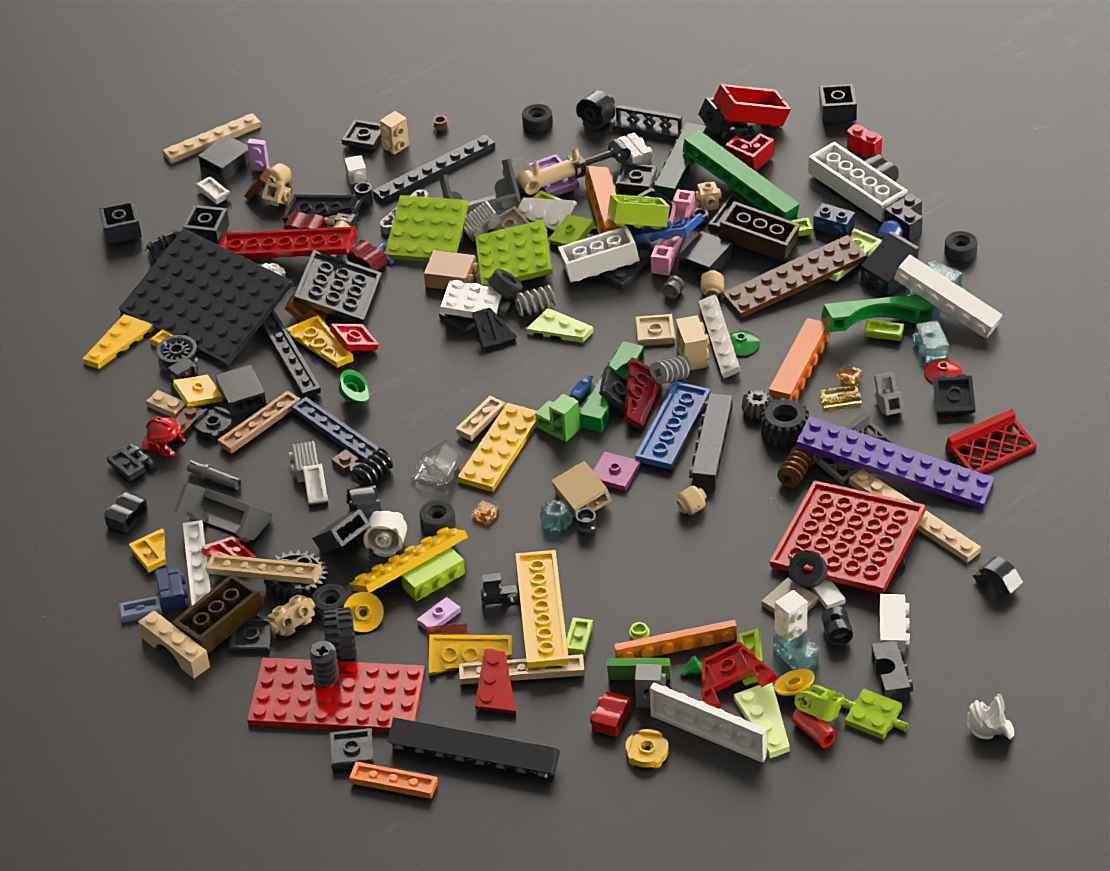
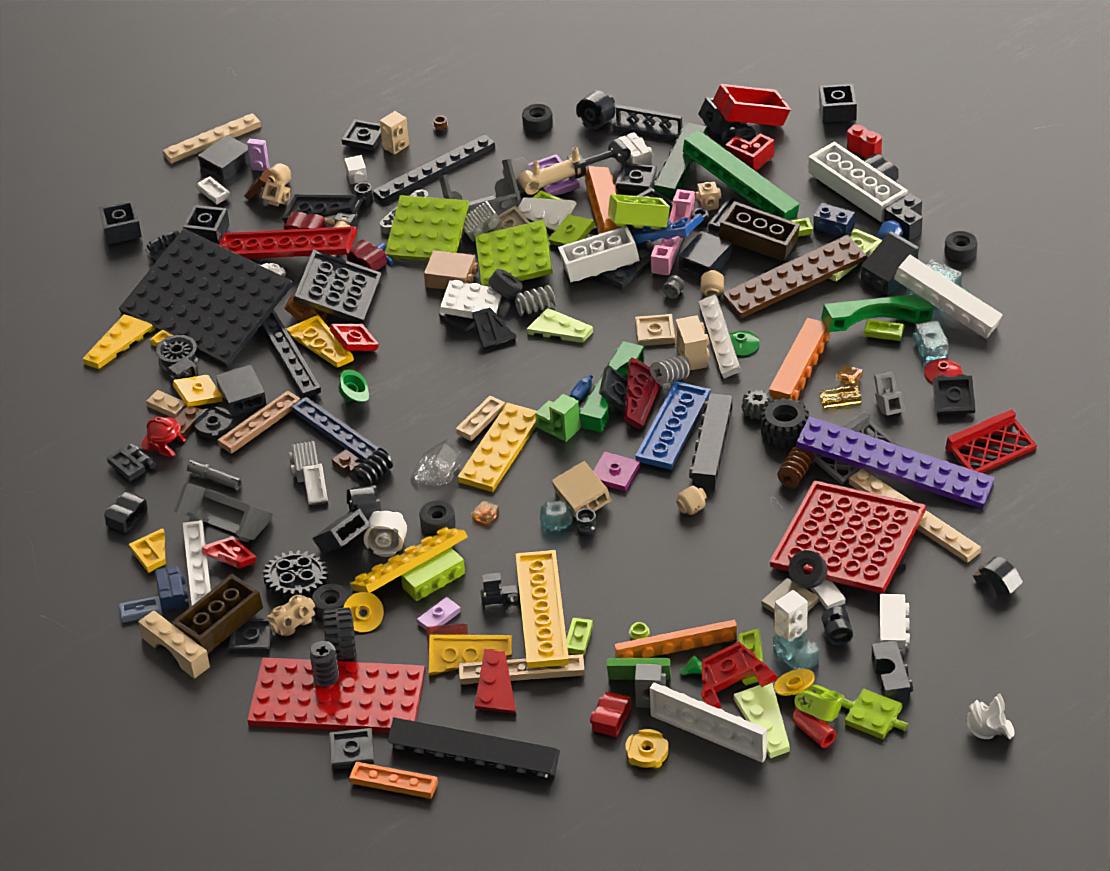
(264, 569): tan plate -> none

